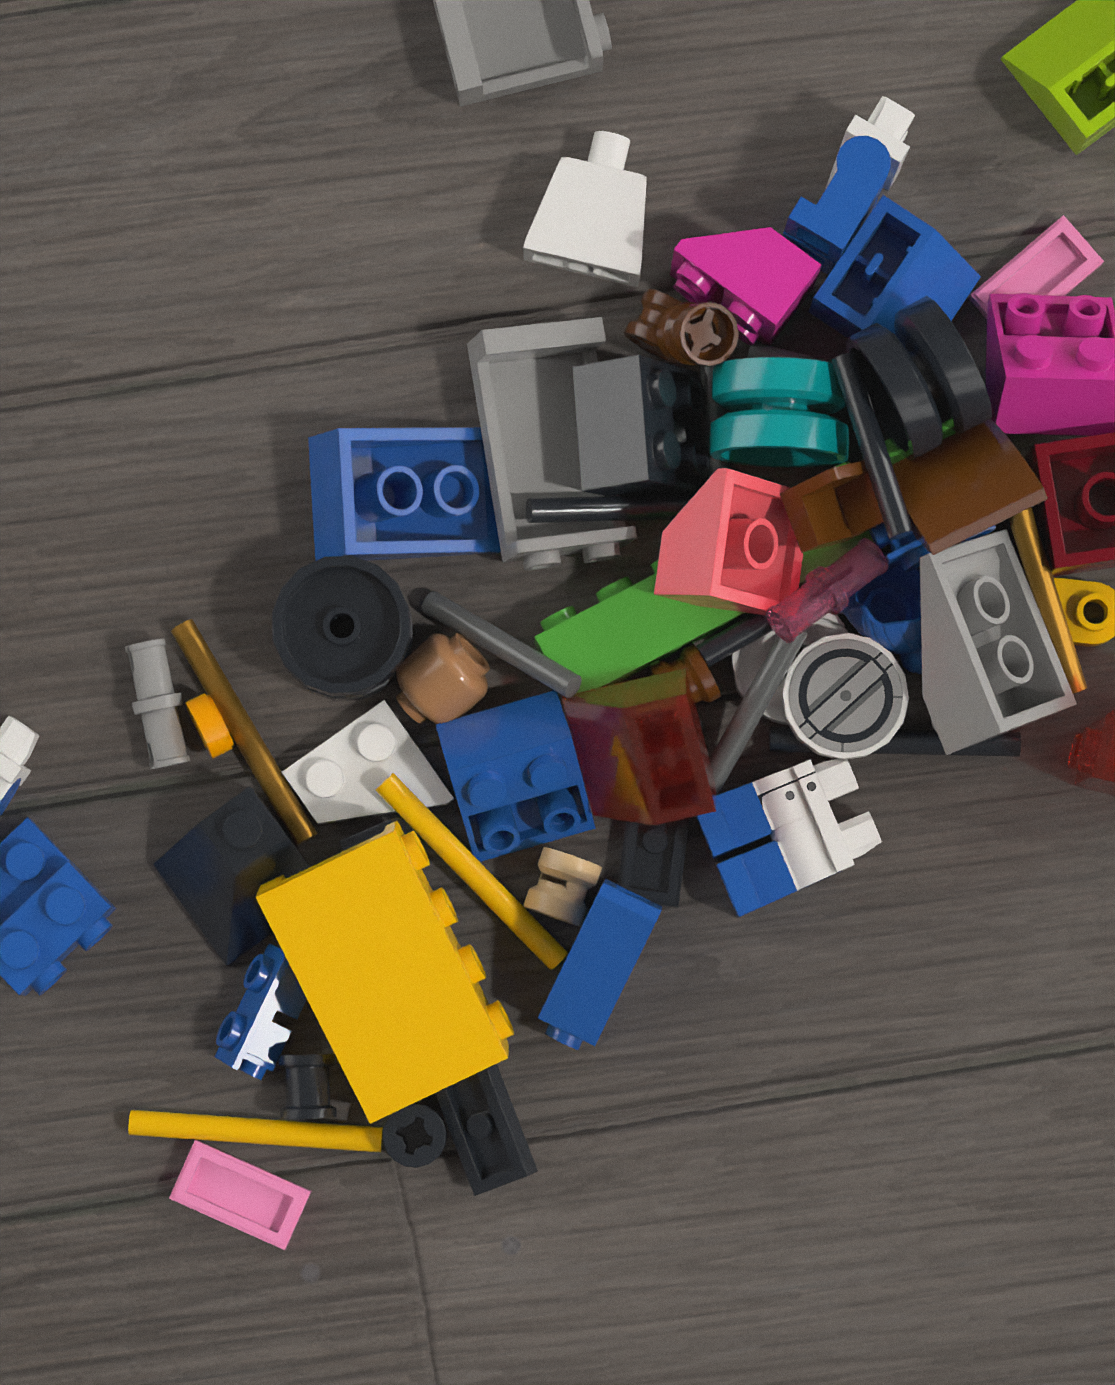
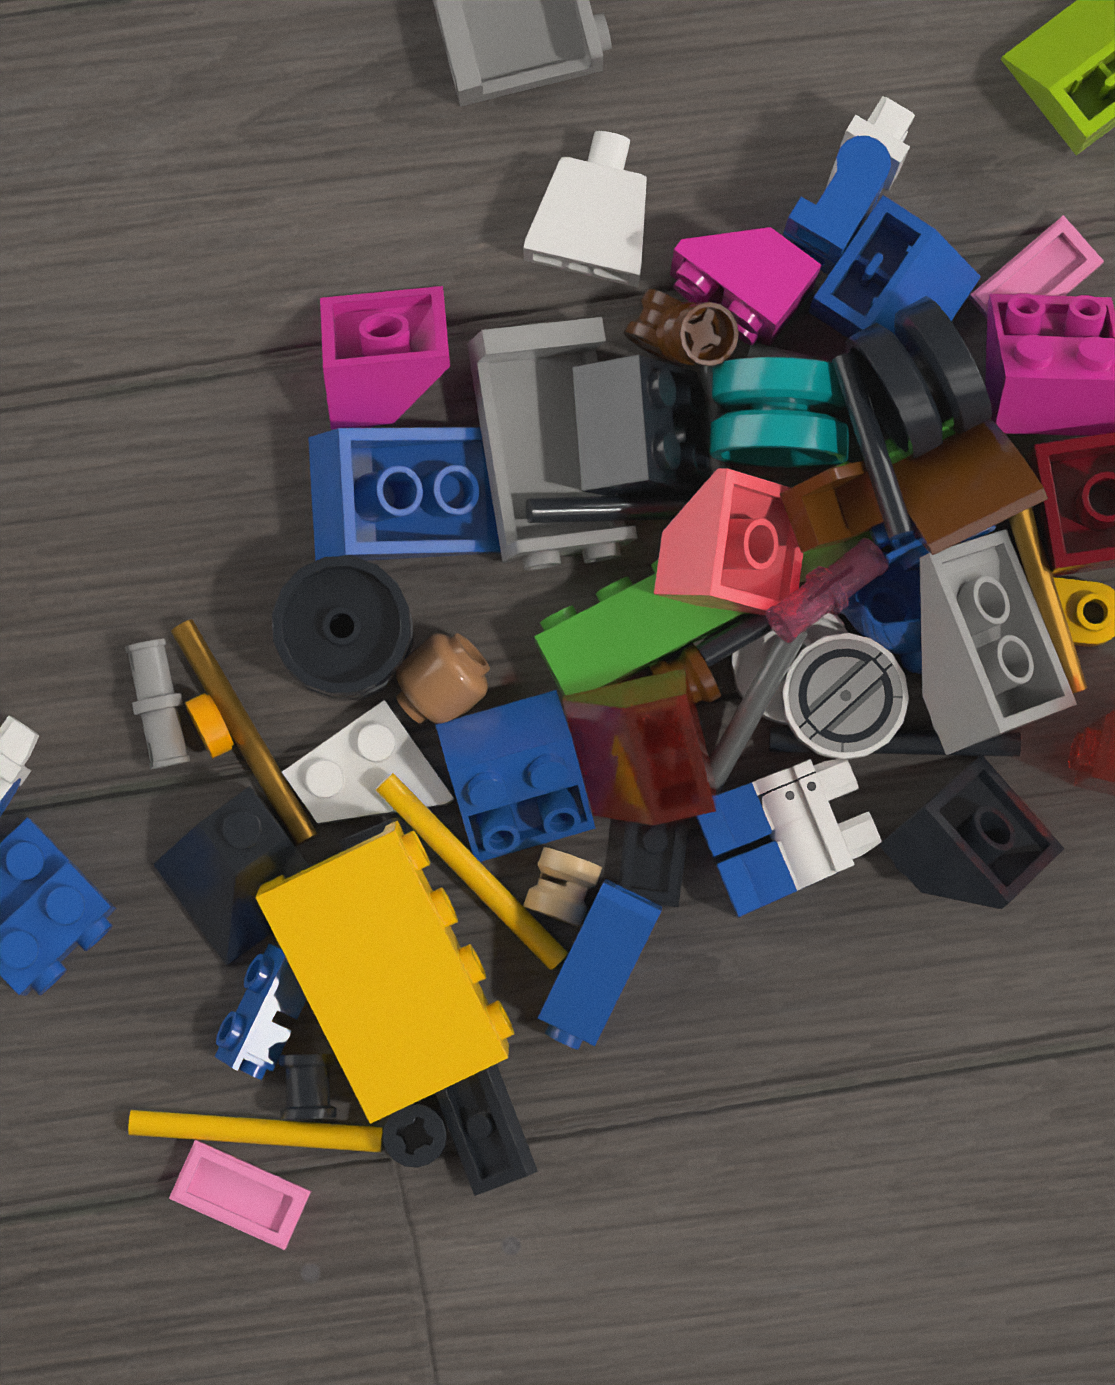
(381, 353): none -> dark pink slope
(501, 644): dark grey bar -> none
(973, 841): none -> black slope

